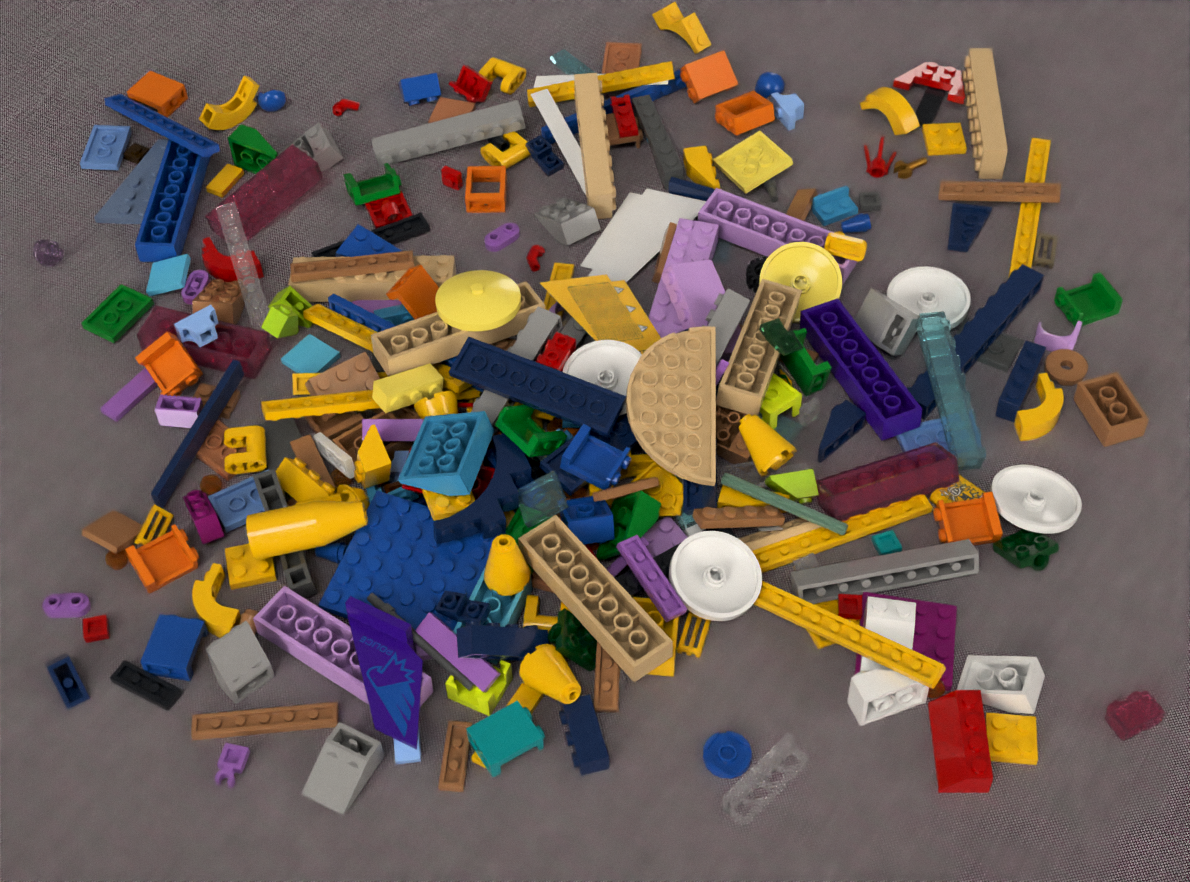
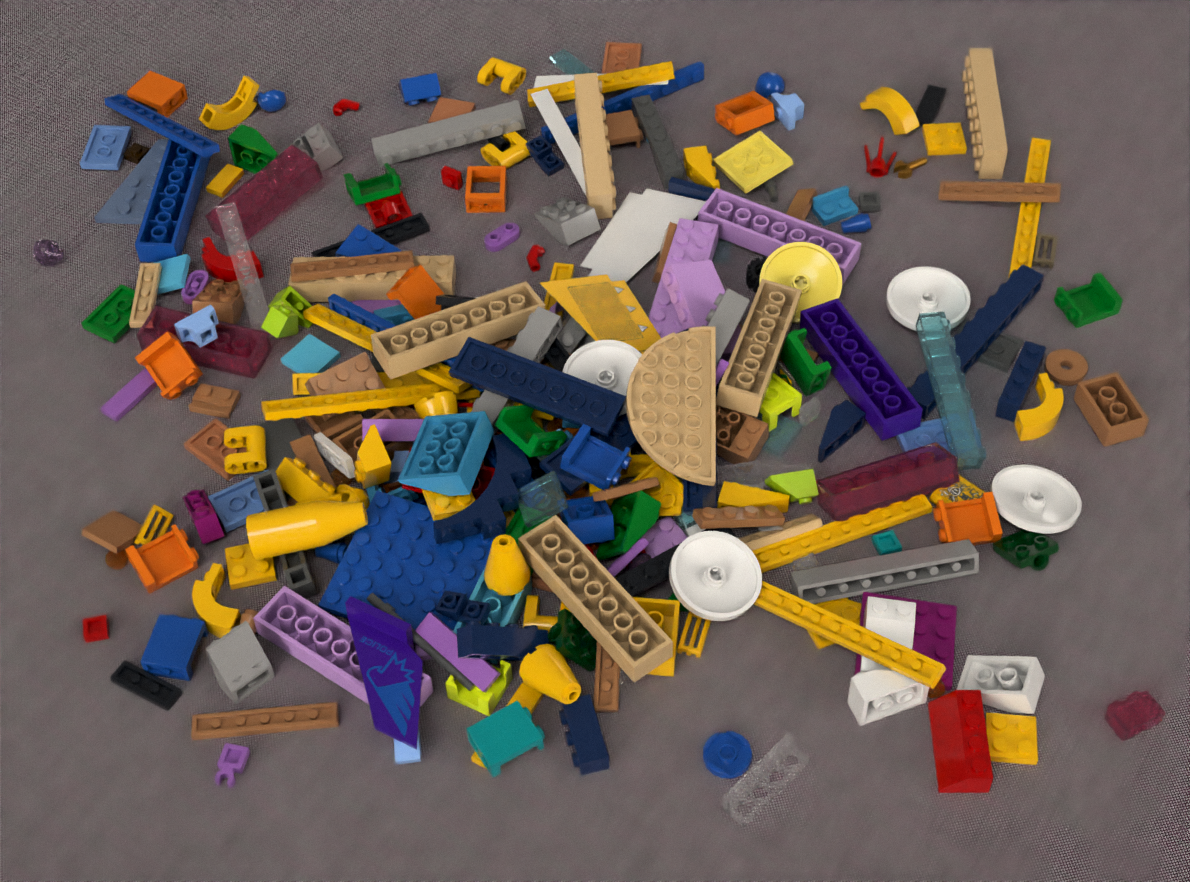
(65, 605): medium lavender plate -> none
(67, 680): dark blue slope -> none
(145, 293): none -> tan tile
(178, 410): medium lavender brick -> none
(197, 434): dark blue tile -> none
(211, 484): clear orange plate -> none
(343, 768): light grey slope -> none
(407, 387): light yellow brick -> none
(455, 757): medium nougat tile -> none
(471, 85): red bracket -> none
(478, 300): light yellow dish -> none
(557, 351): red brick -> none
(624, 116): red plate -> none
(651, 578): medium lavender tile -> none
(687, 27): yellow arch -> none
(708, 76): orange panel -> none
(764, 444): yellow cone -> none
(779, 338): clear green slope -> none
(784, 503): sand green axle -> none
(845, 246): yellow piece -> none
(850, 606): red plate -> none
(886, 323): light grey slope -> none
(934, 76): wing -> none
(966, 225): dark blue wing -> none
(1055, 342): lavender helmet -> none

